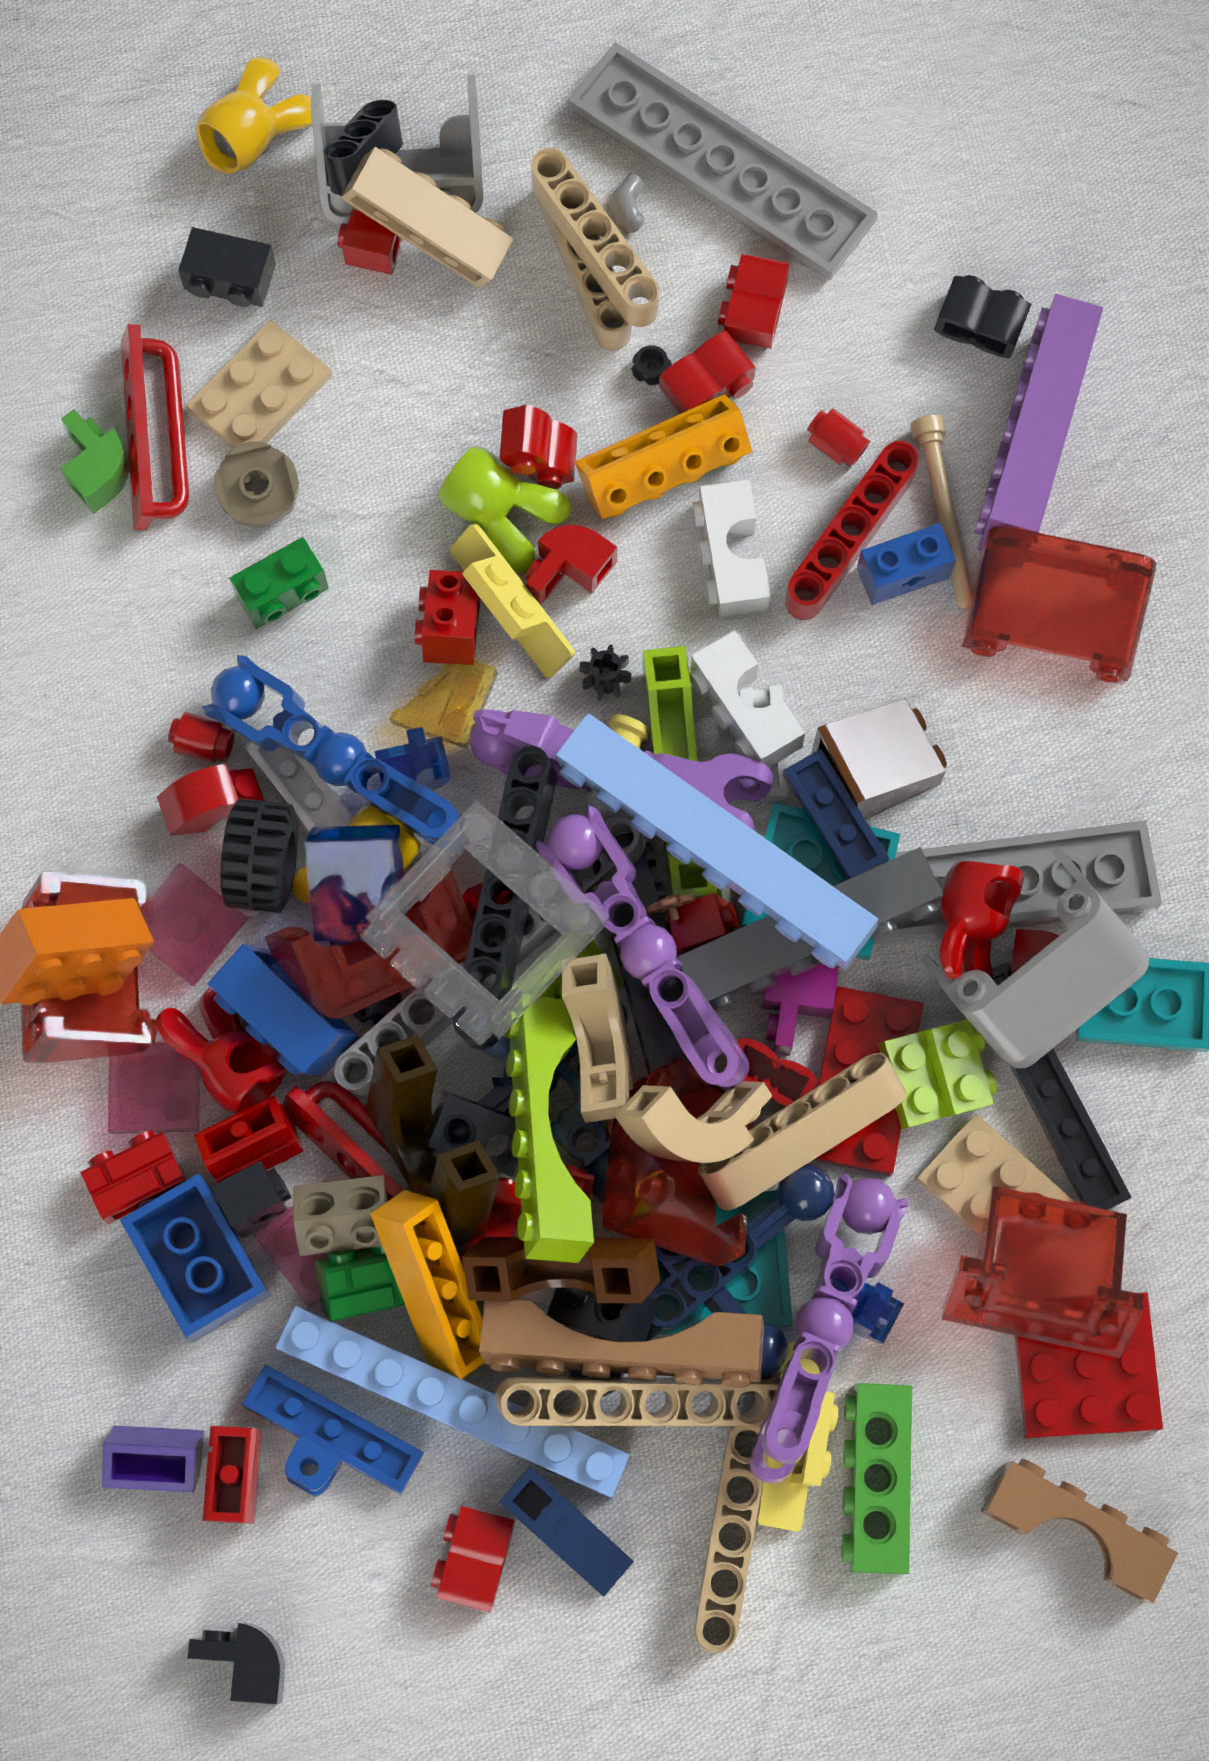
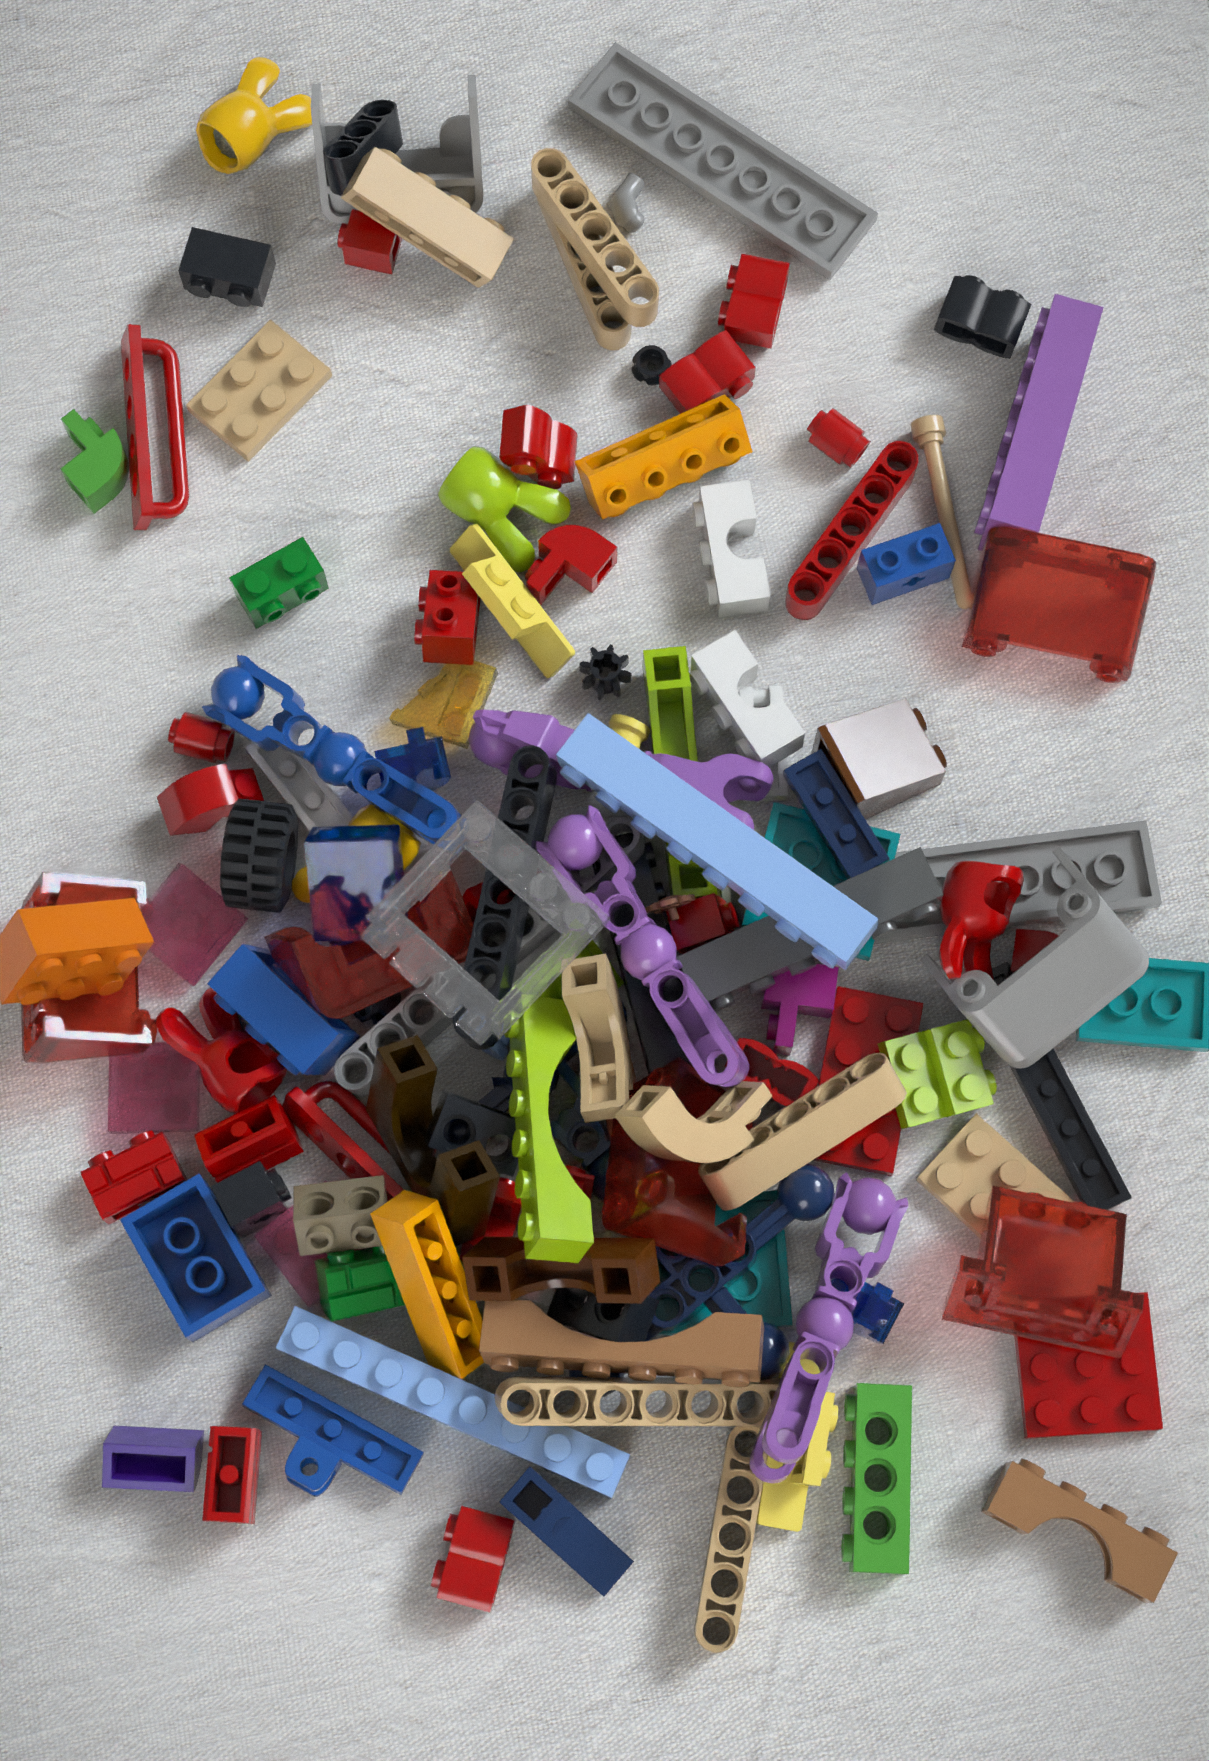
(256, 1659): black brick -> none
(271, 465): dark tan plate -> none

